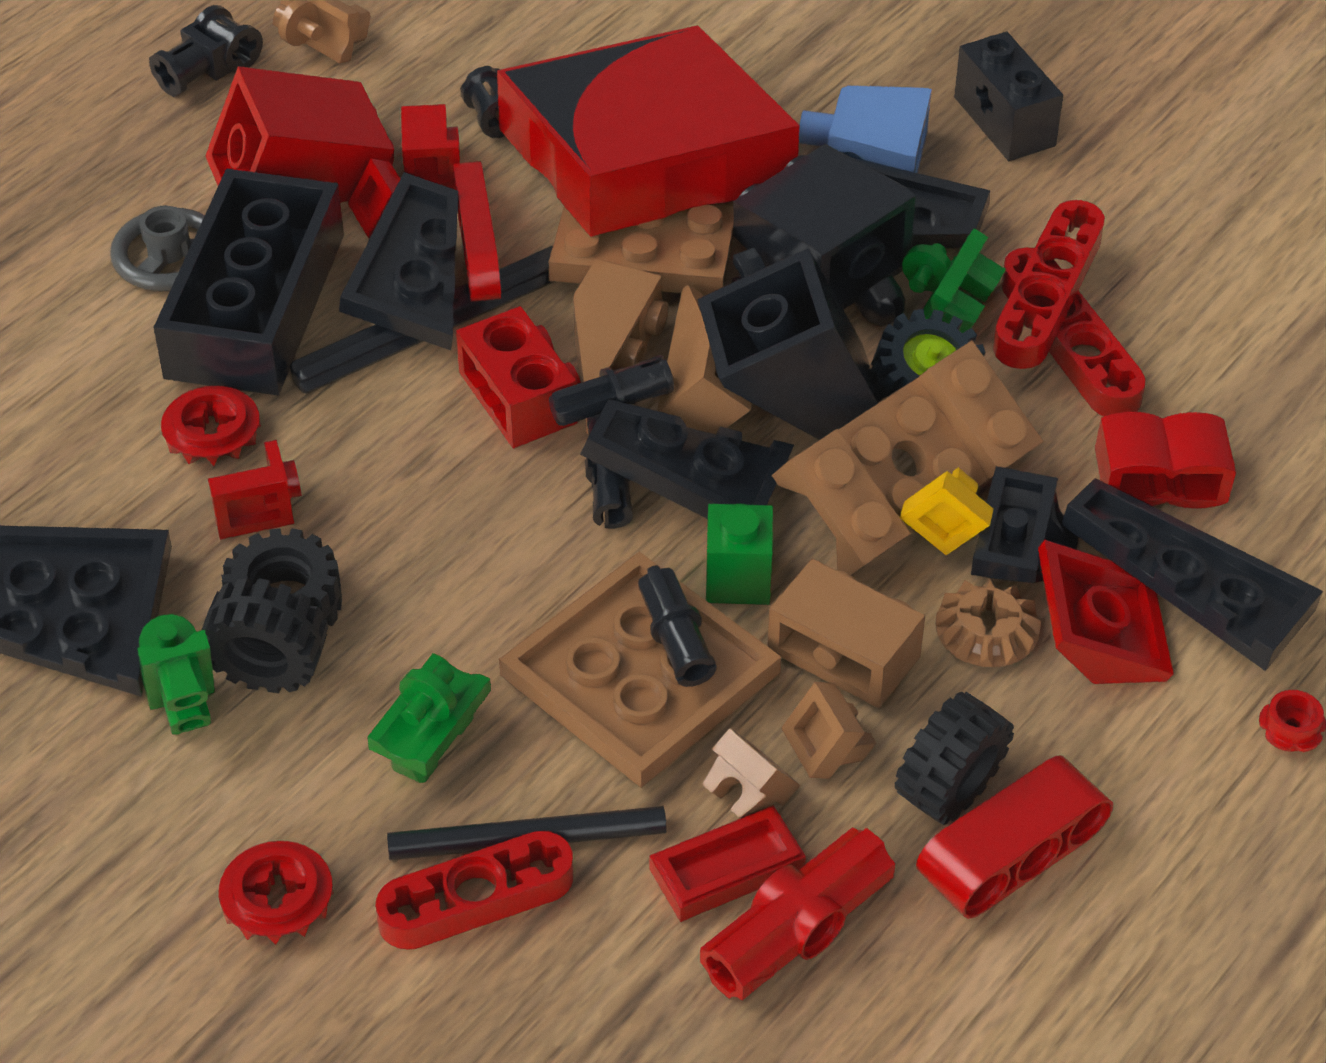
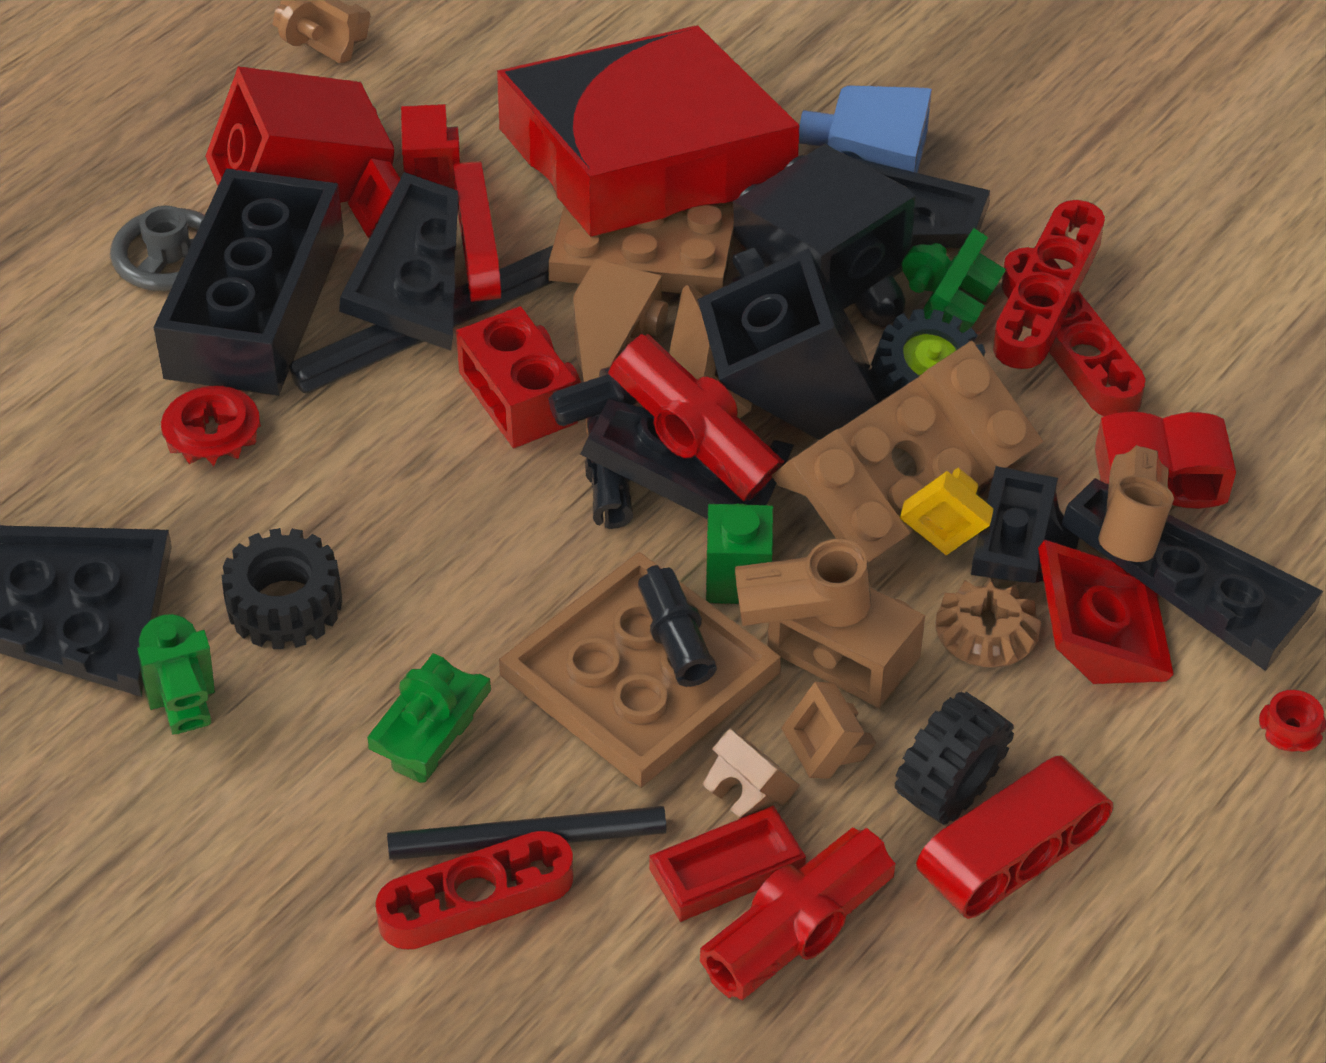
(206, 49): black connector -> none
(249, 881): red gear -> none
(255, 497): red bracket -> none
(264, 635): black tyre -> none
(478, 98): black bush -> none
(695, 417): none -> red piece
(824, 585): none -> medium nougat piece
(1008, 96): black brick -> none
(1136, 505): none -> medium nougat piece

